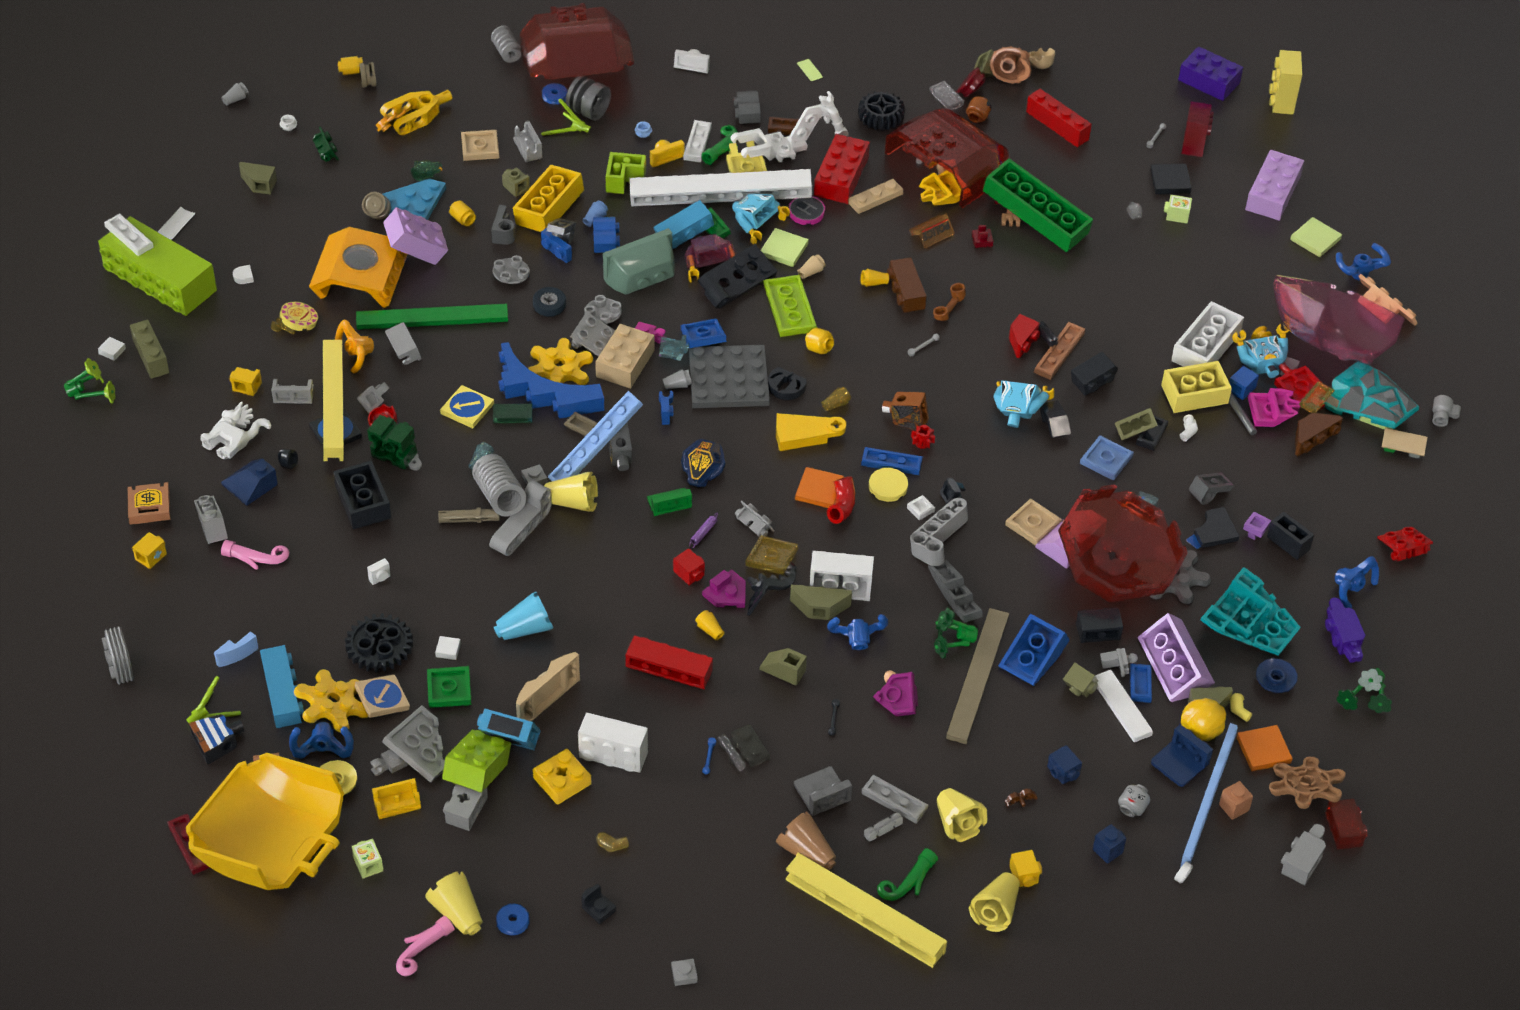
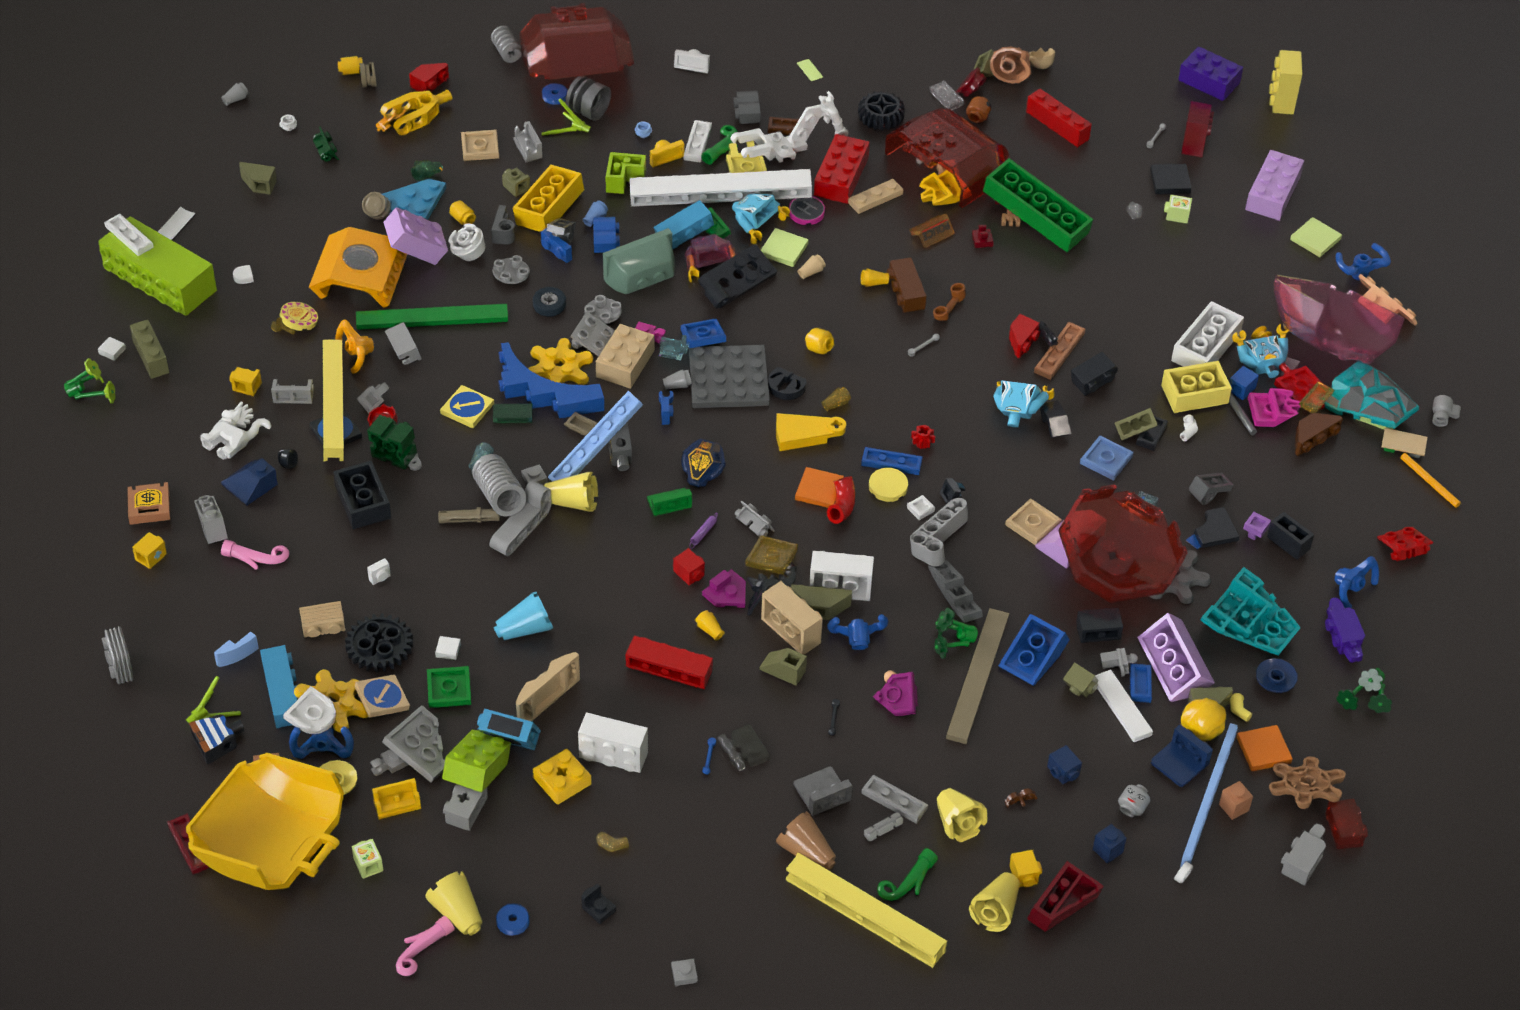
(312, 712): none -> white tile
(322, 619): none -> tan brick
(428, 76): none -> red slope
(467, 242): none -> white cone
(789, 305): lime tile -> none
(791, 618): none -> tan brick
(908, 409): torso -> none
(1064, 896): none -> dark red wedge
(1430, 480): none -> light orange bar

